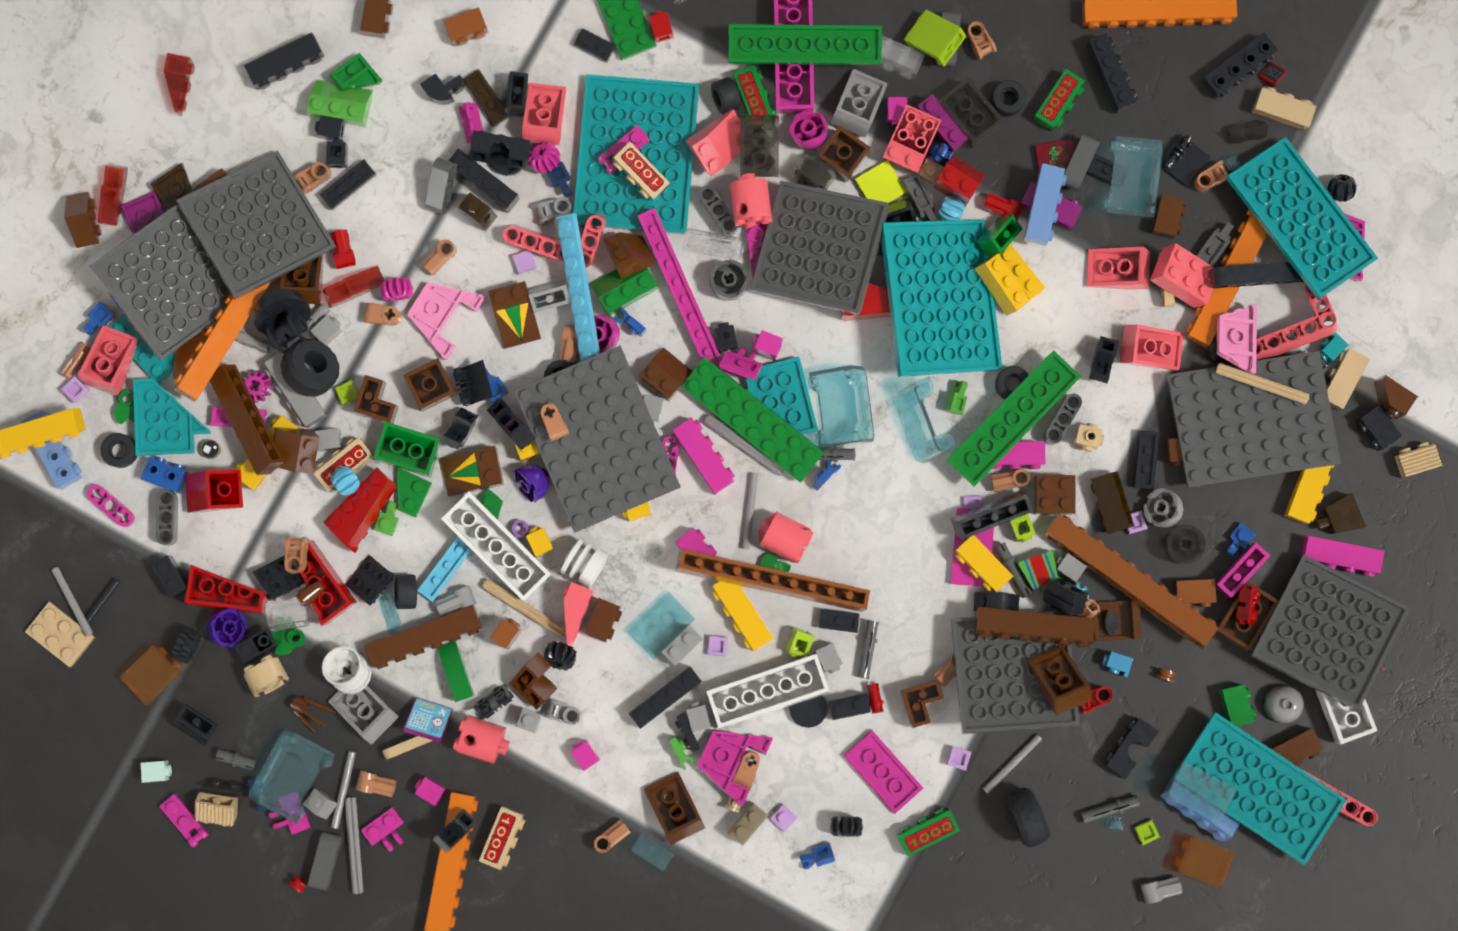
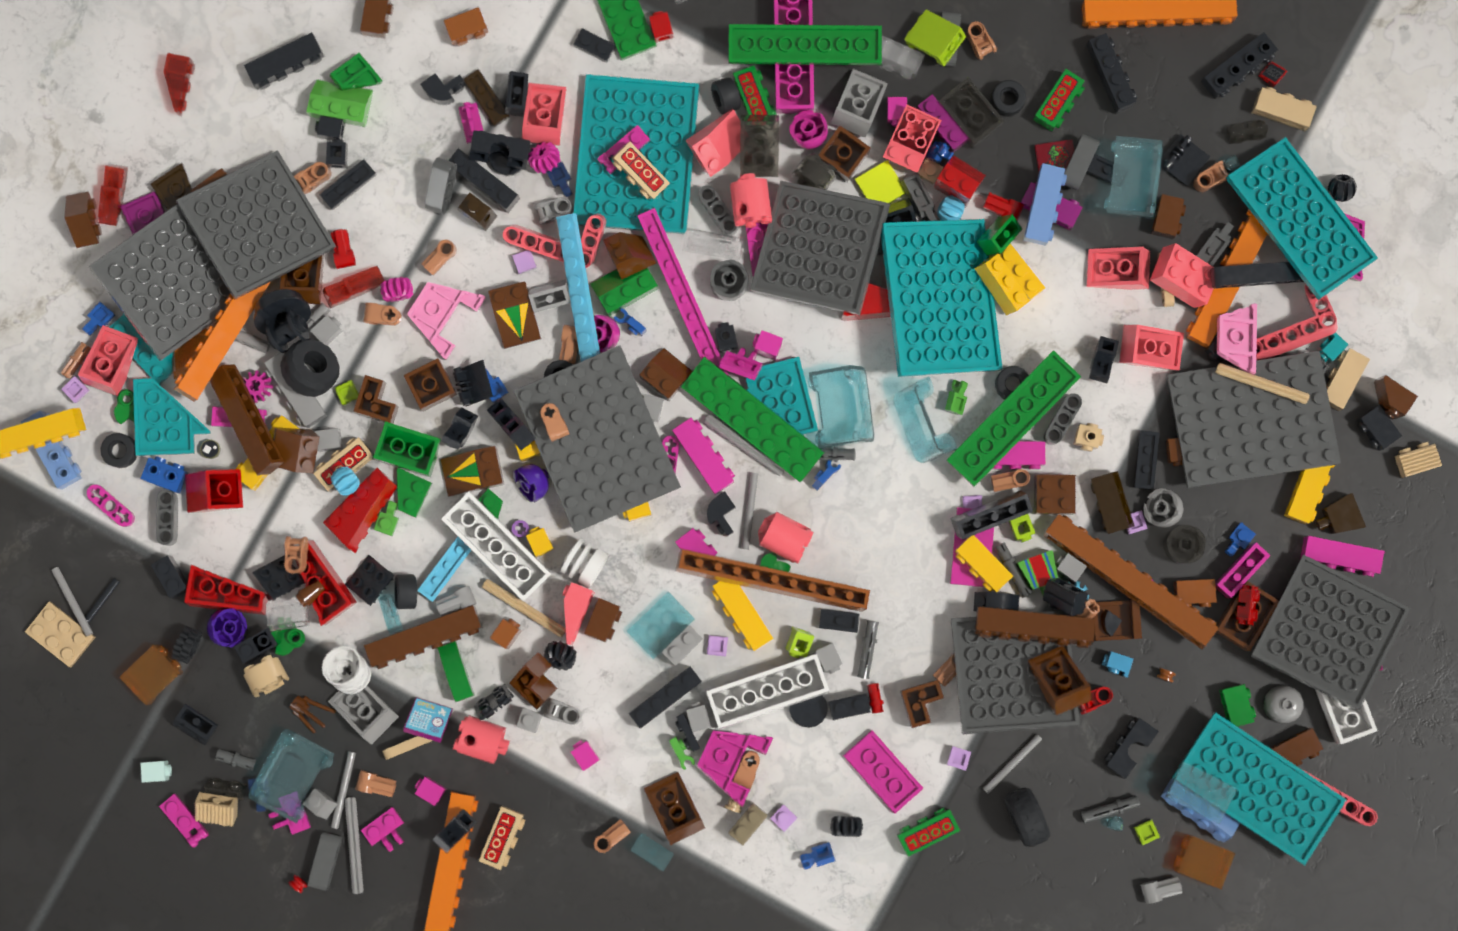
(717, 510): none -> black brick

